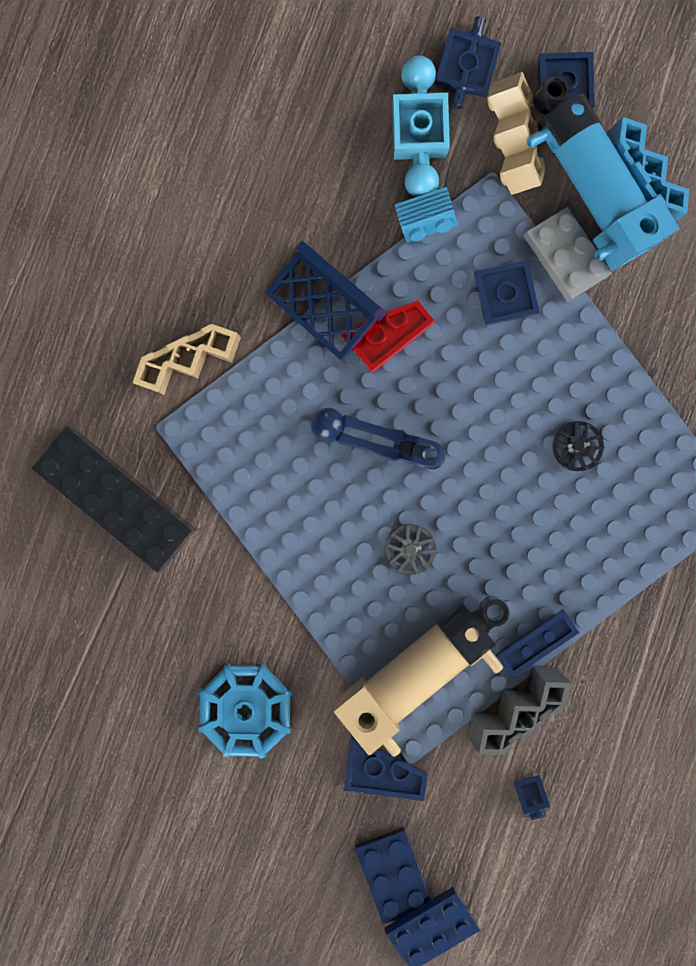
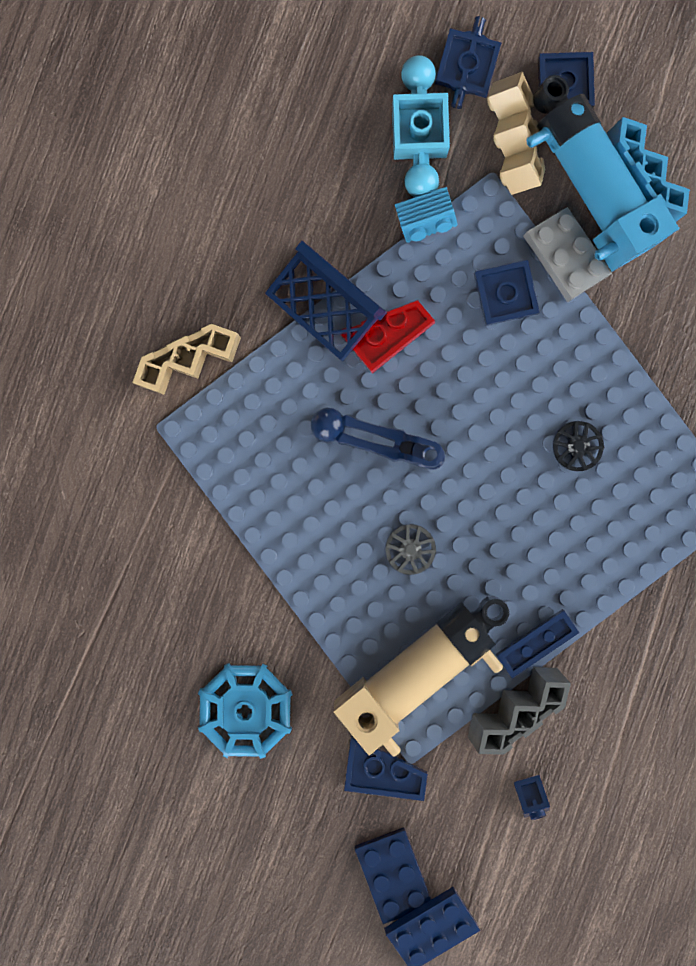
(114, 498): black brick -> none

